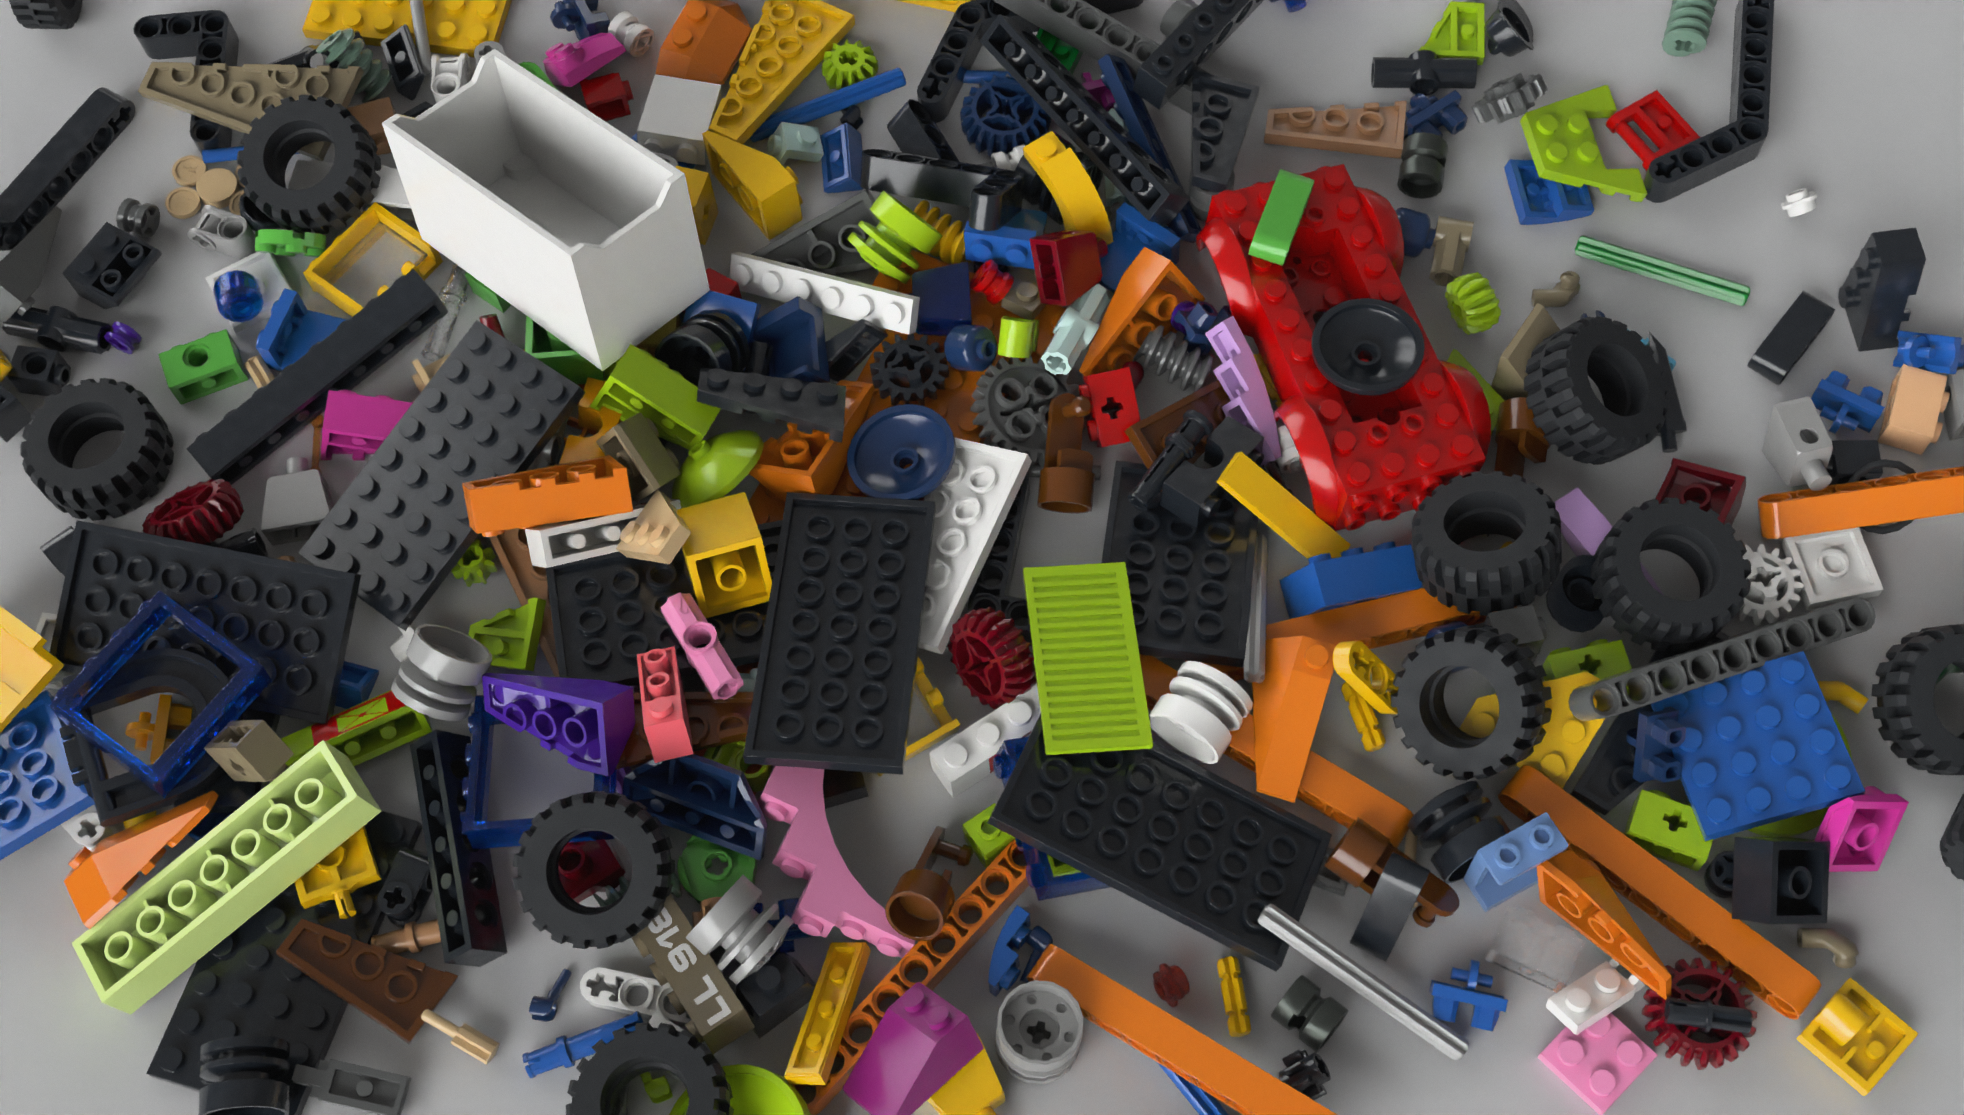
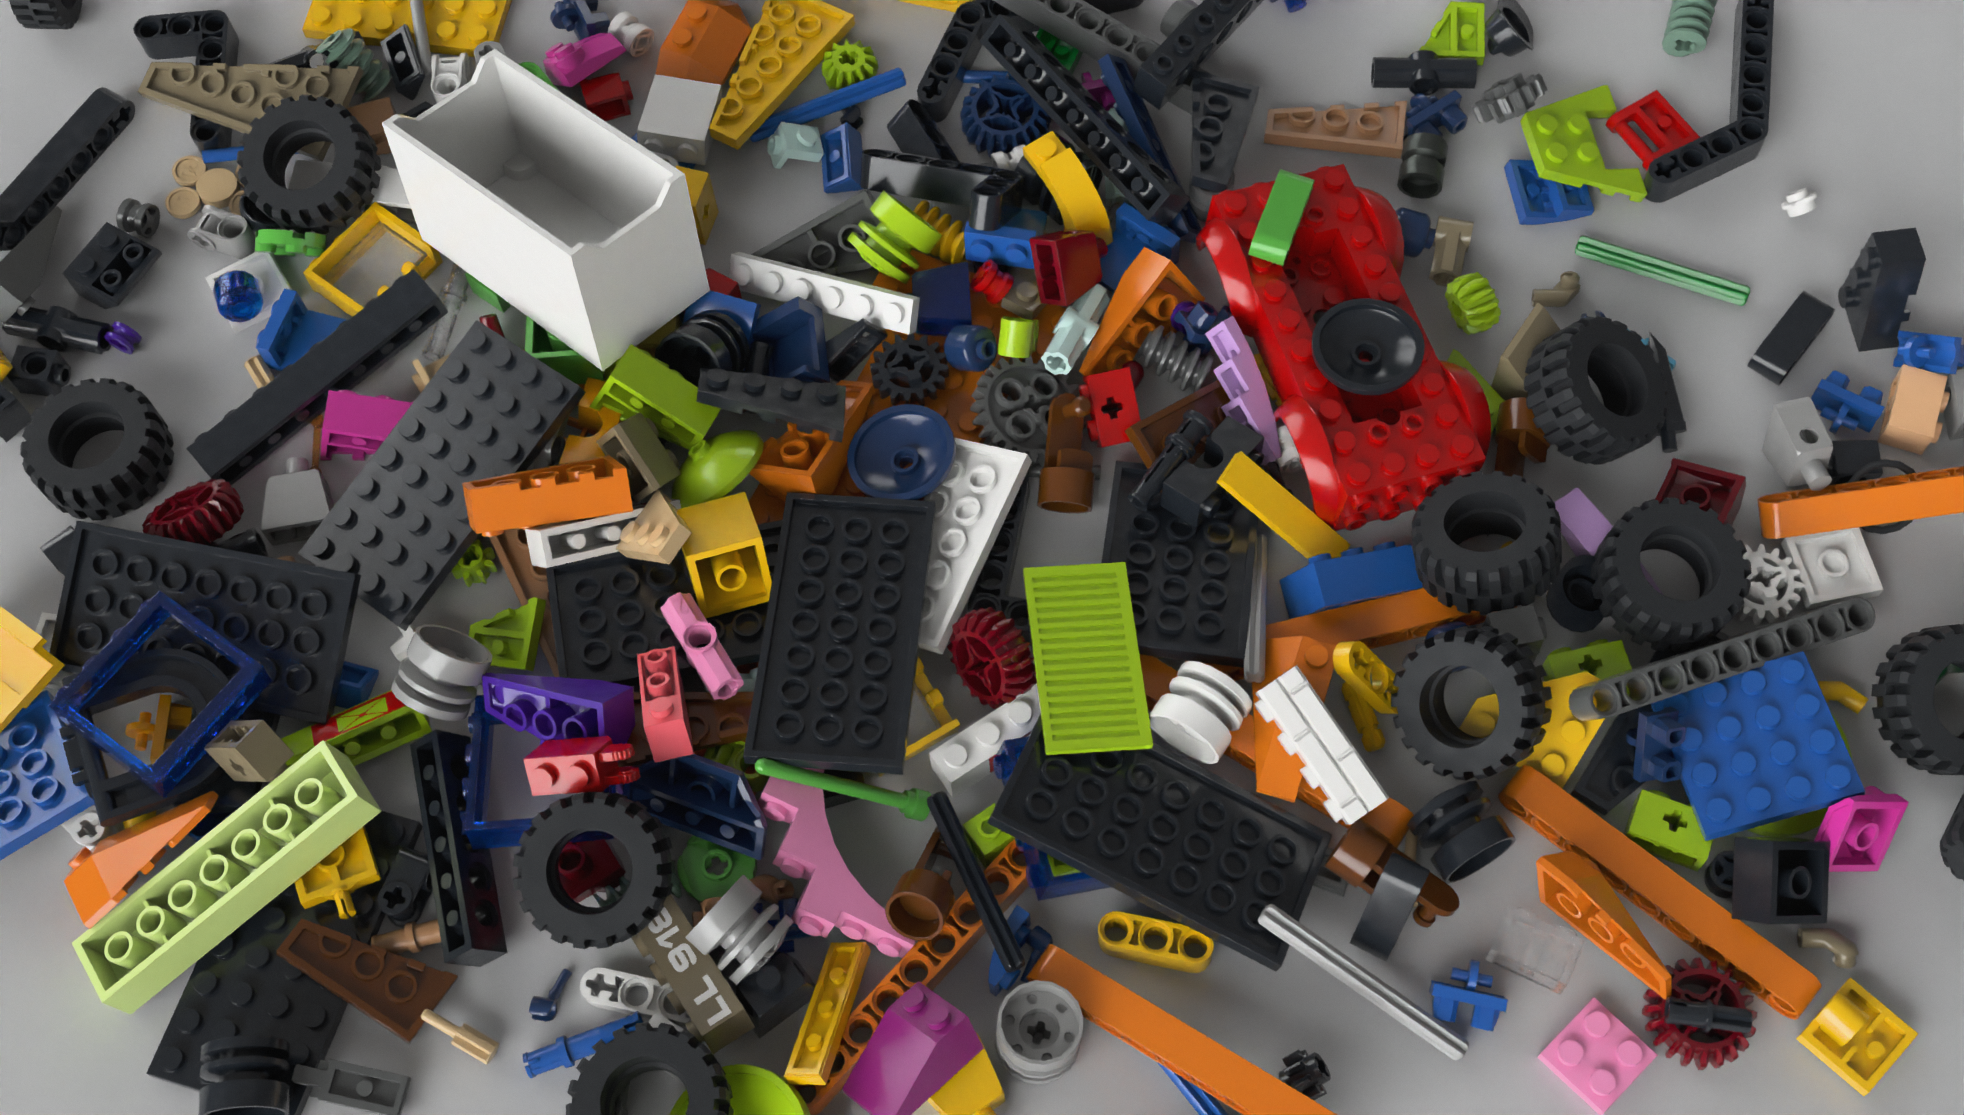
(191, 379): bright green brick -> none
(578, 766): none -> red hinge
(657, 1089): lime hand -> none
(756, 183): yellow slope -> none
(773, 888): none -> medium nougat arm
(910, 802): none -> bright green piece
(976, 882): none -> black axle
(1140, 927): none -> yellow beam
(1171, 984): clear red plate -> none
(1234, 996): yellow axle -> none
(1309, 1013): pearl dark grey wheel -> none
(1321, 746): none -> white brick
(1512, 860): medium blue panel -> none
(1593, 996): white hinge -> none

